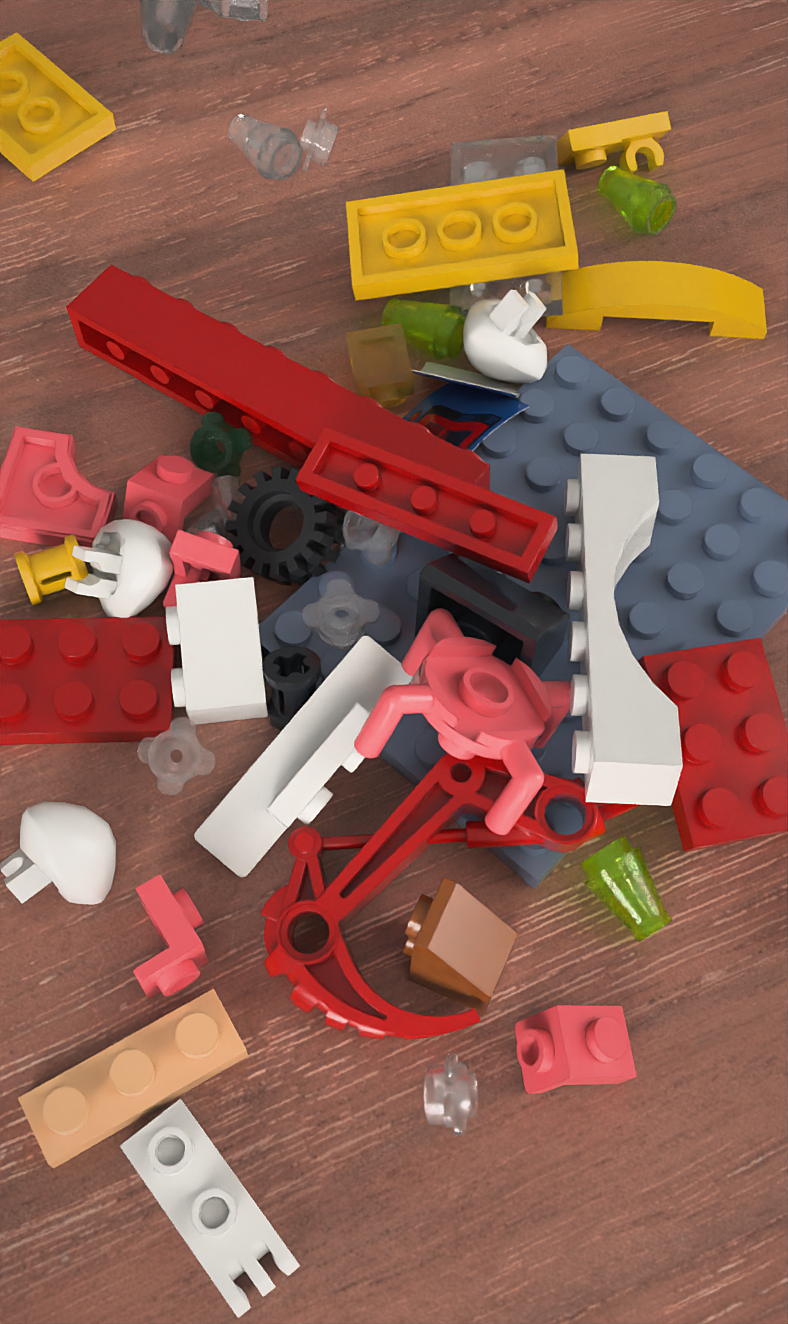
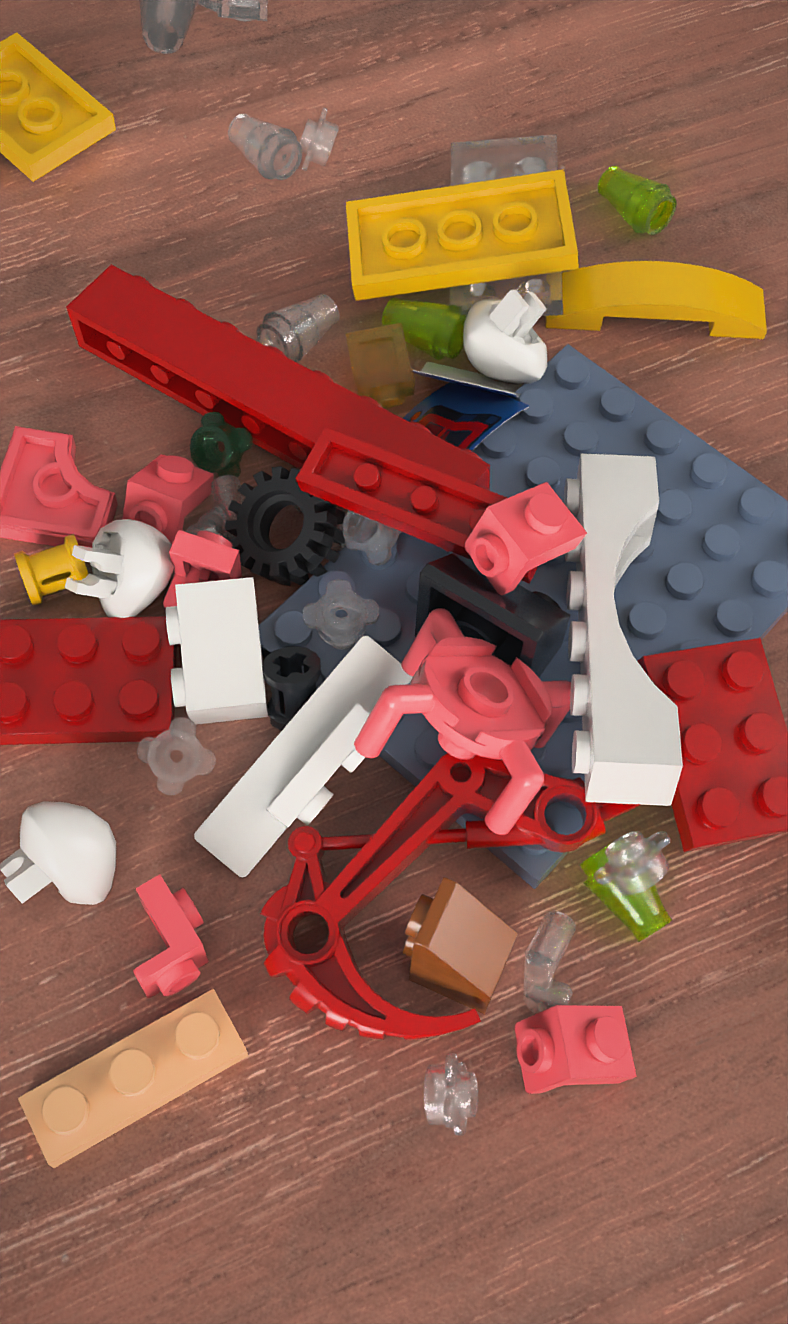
(207, 1203): white hinge -> none
(298, 326): none -> clear cone
(522, 535): none -> coral bracket
(542, 961): none -> clear arm
(591, 144): yellow plate -> none
(635, 862): none -> clear plate

